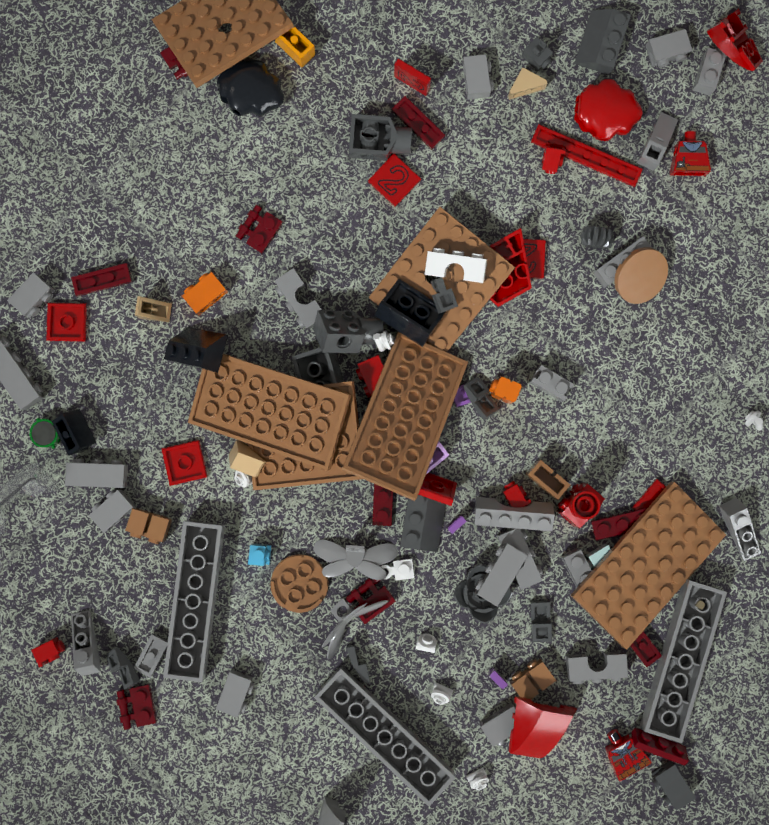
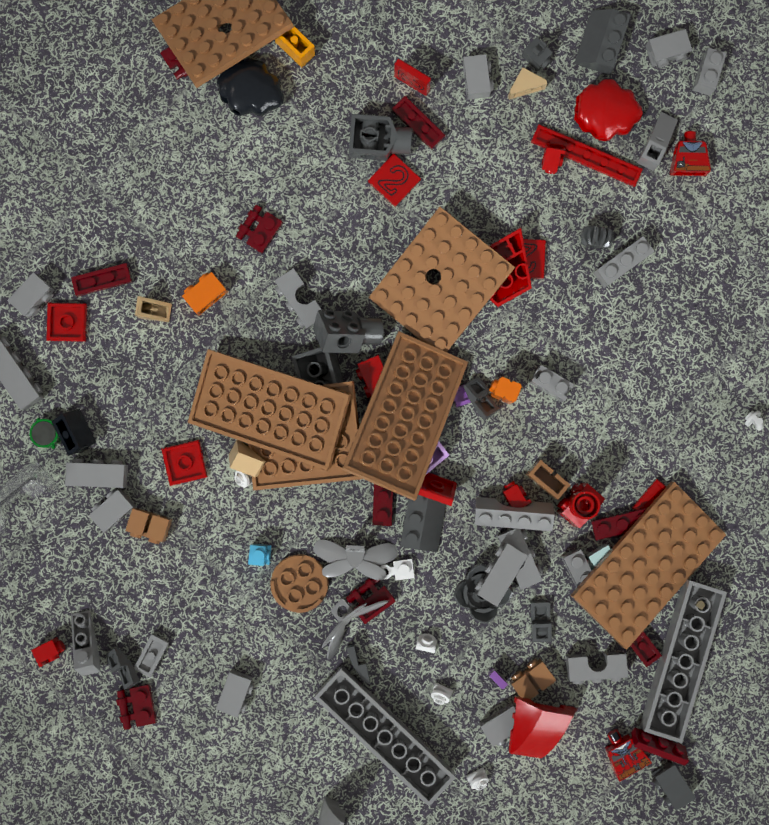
(194, 601): light grey brick -> none
(197, 349): black slope -> none
(383, 340): white plate -> none
(409, 312): black slope -> none
(439, 261): white arch -> none
(444, 298): dark grey plate -> none
(456, 524): medium lavender tile -> none
(641, 275): medium nougat tile -> none
(732, 40): red wedge -> none
(740, 527): light grey slope -> none

